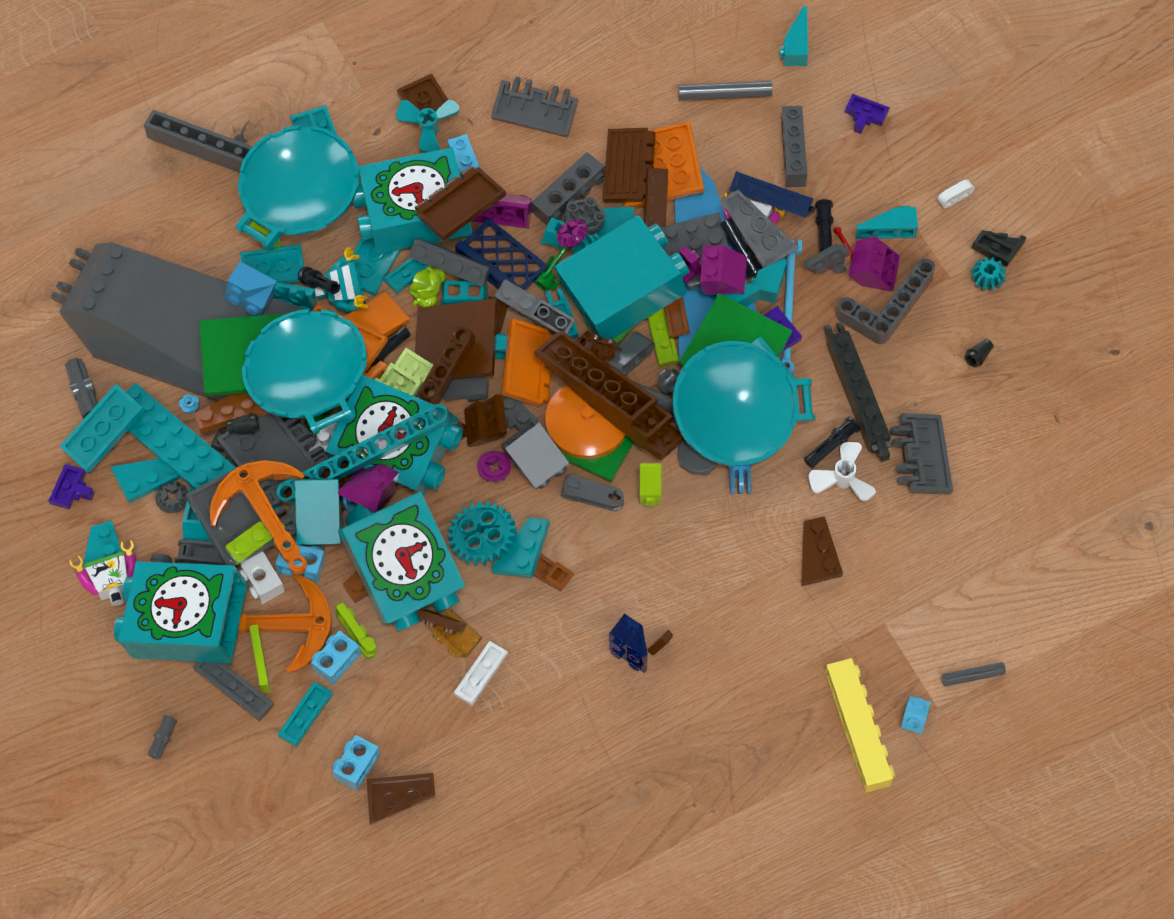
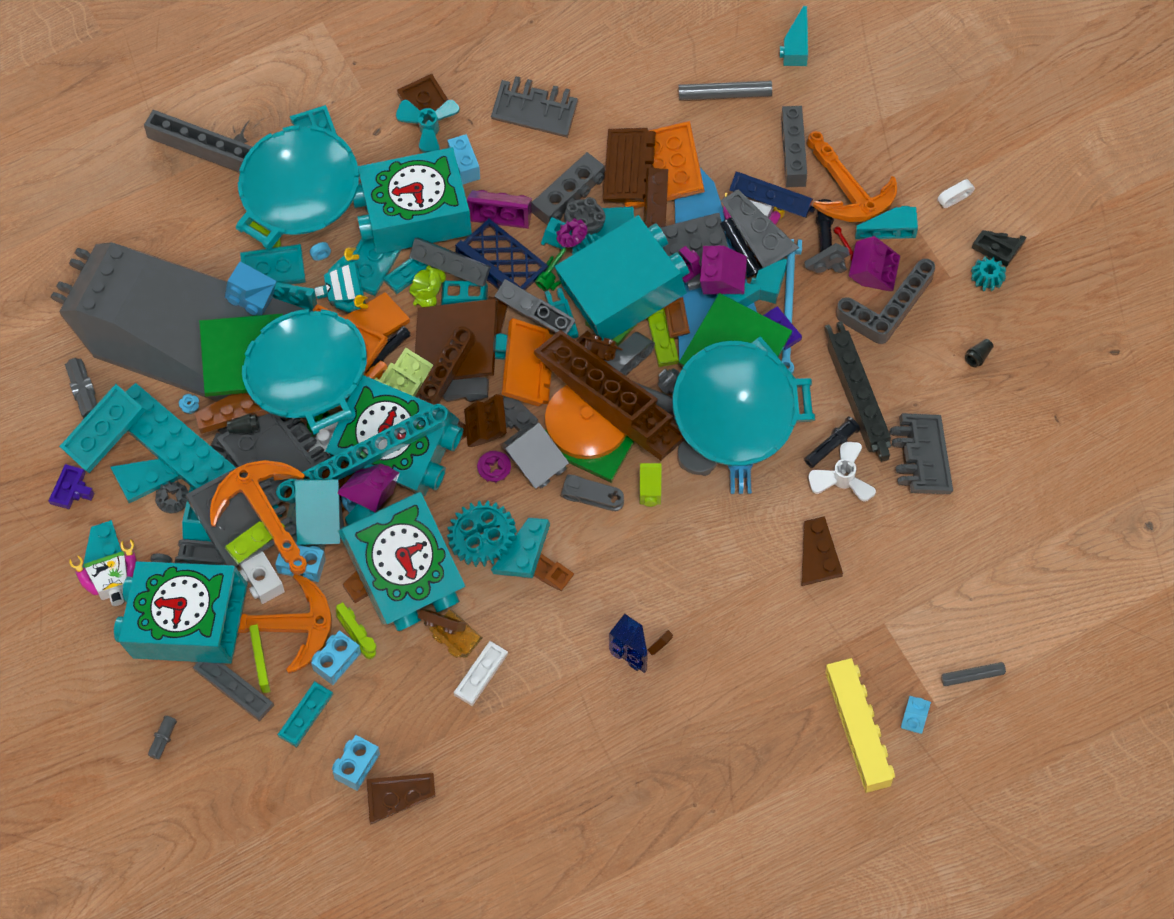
(316, 279): black pin -> none
(320, 251): none -> medium azure tile
(460, 202): reddish brown hinge -> none
(862, 206): none -> orange piece
(866, 112): dark purple hinge -> none

